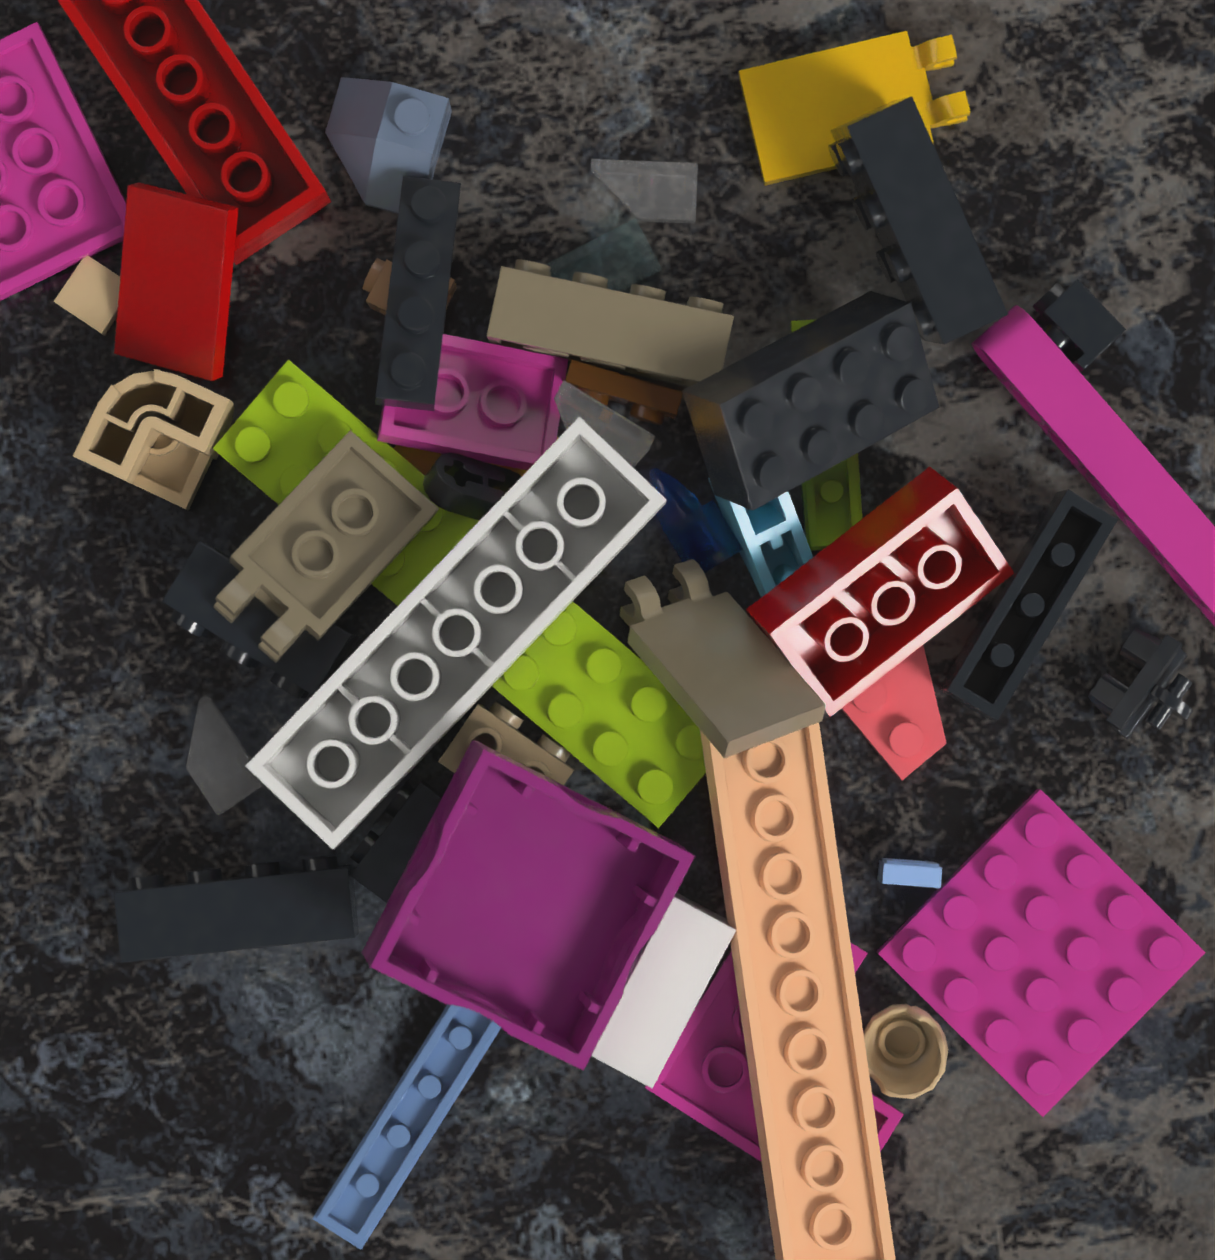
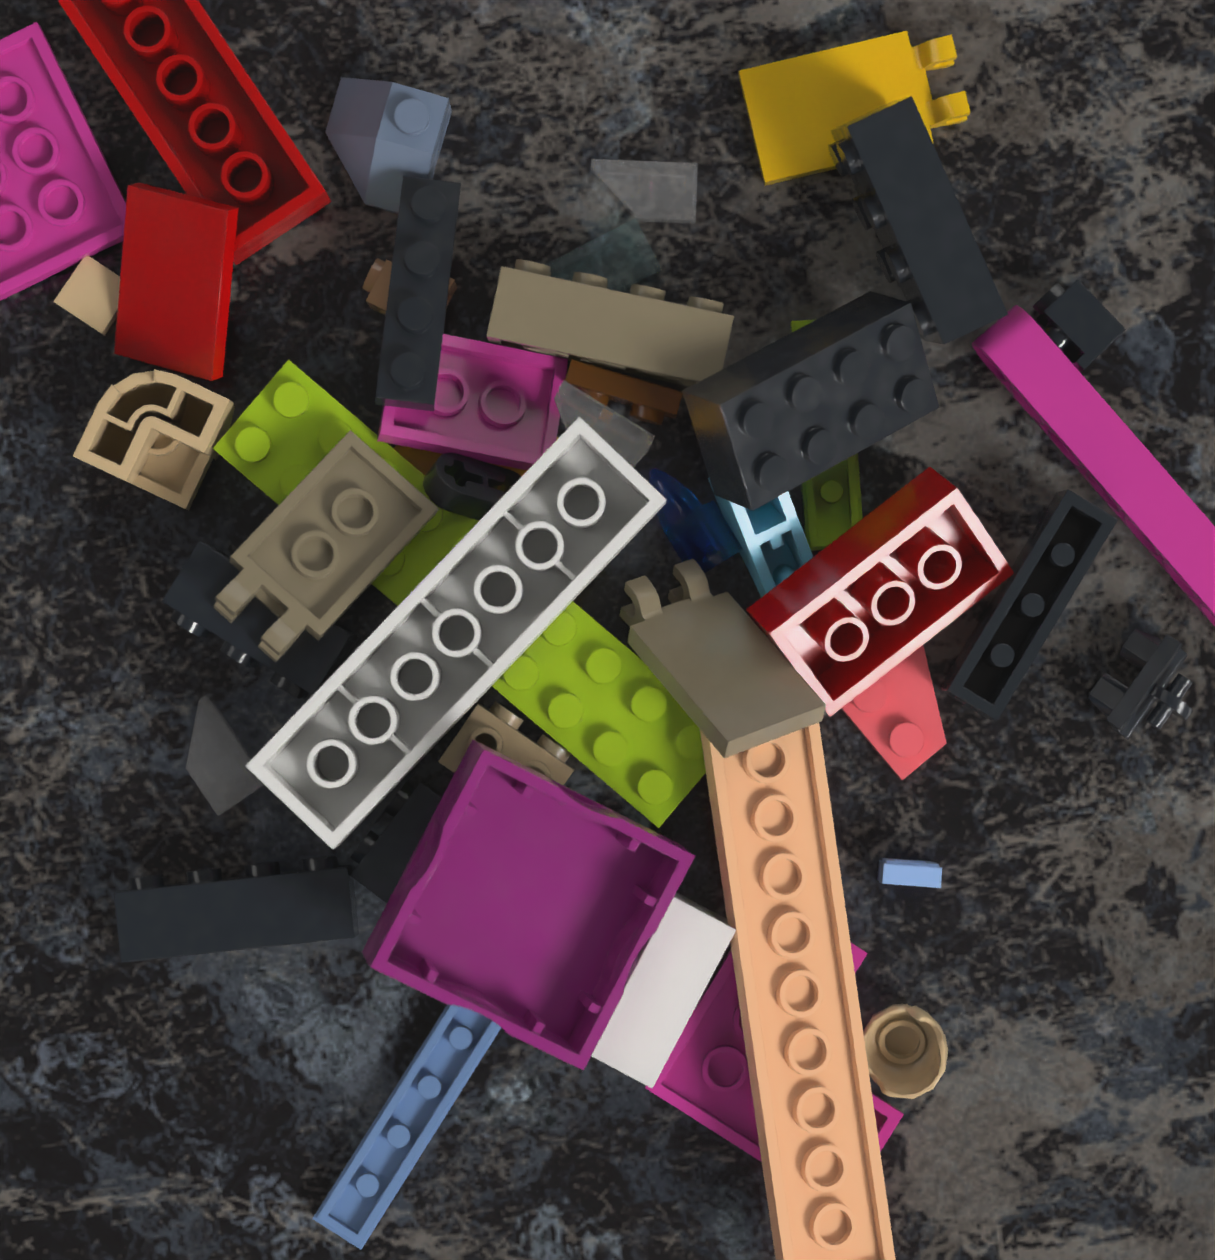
(1040, 952): dark pink plate -> none

